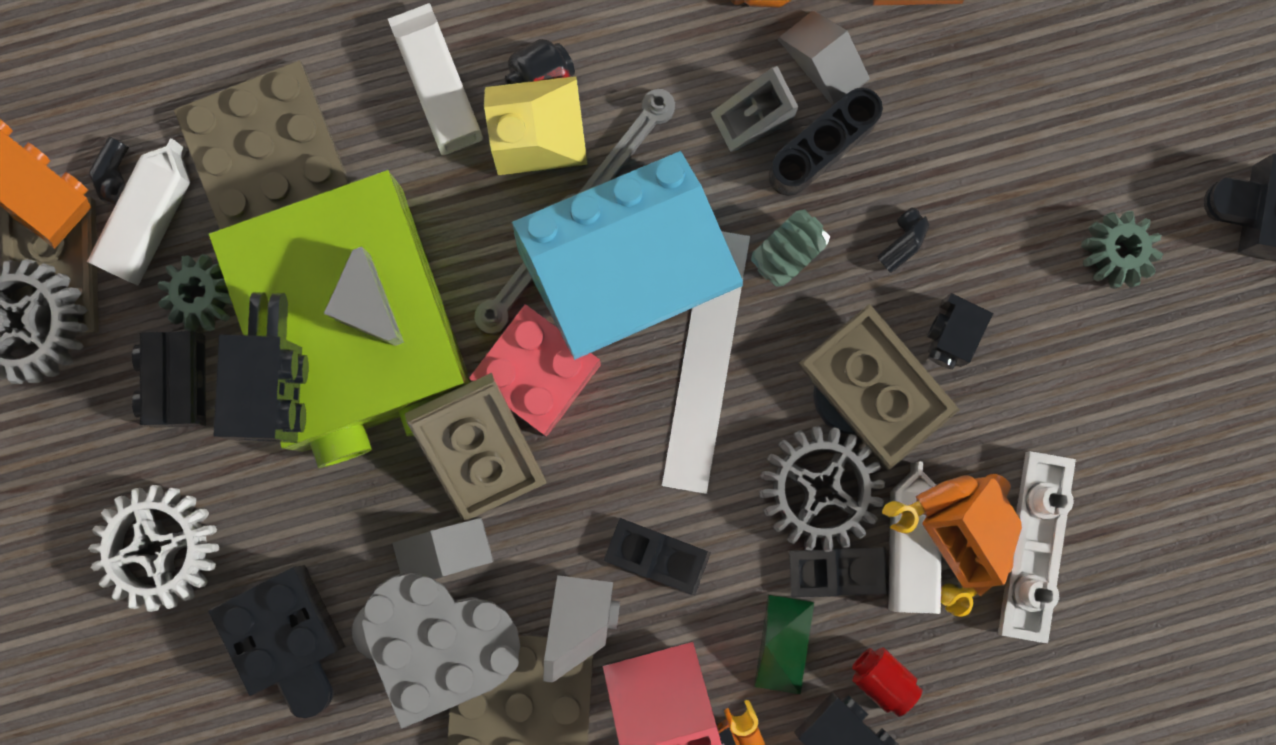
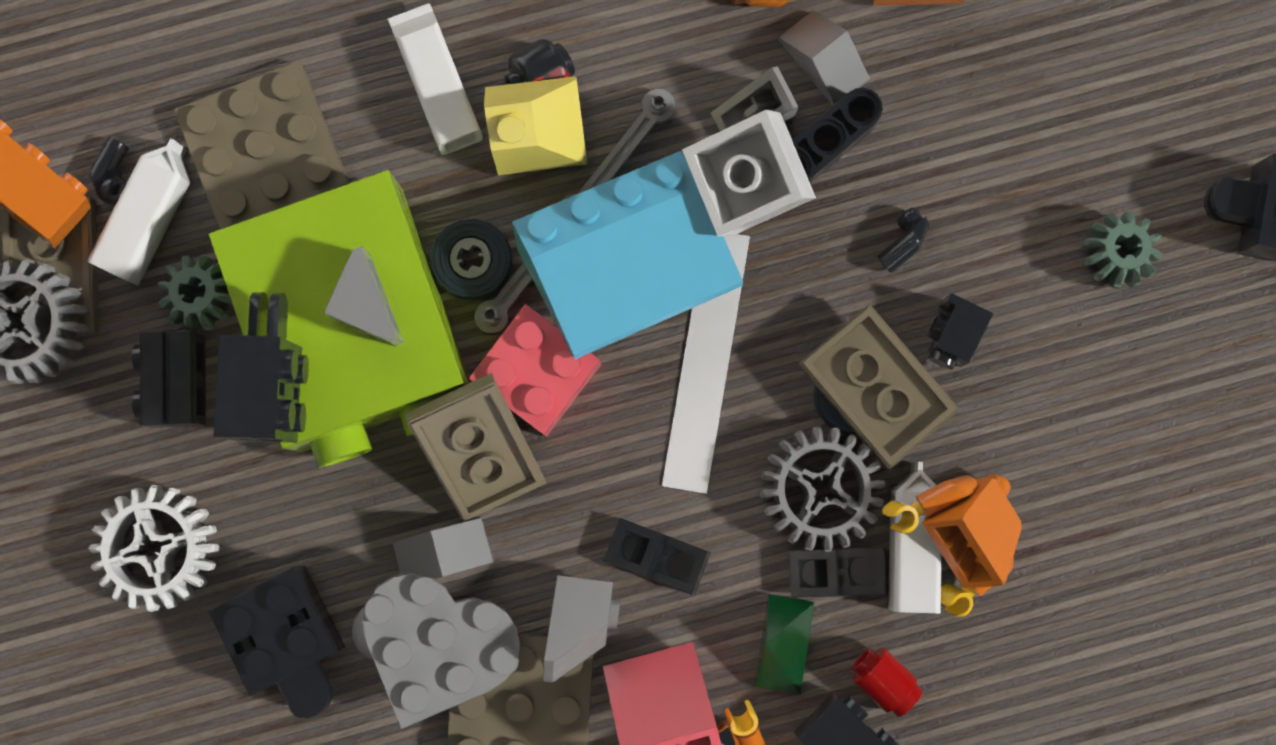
(465, 237): none -> black bush
(748, 173): none -> white brick
(790, 248): sand green gear -> none
(1043, 513): white plate -> none

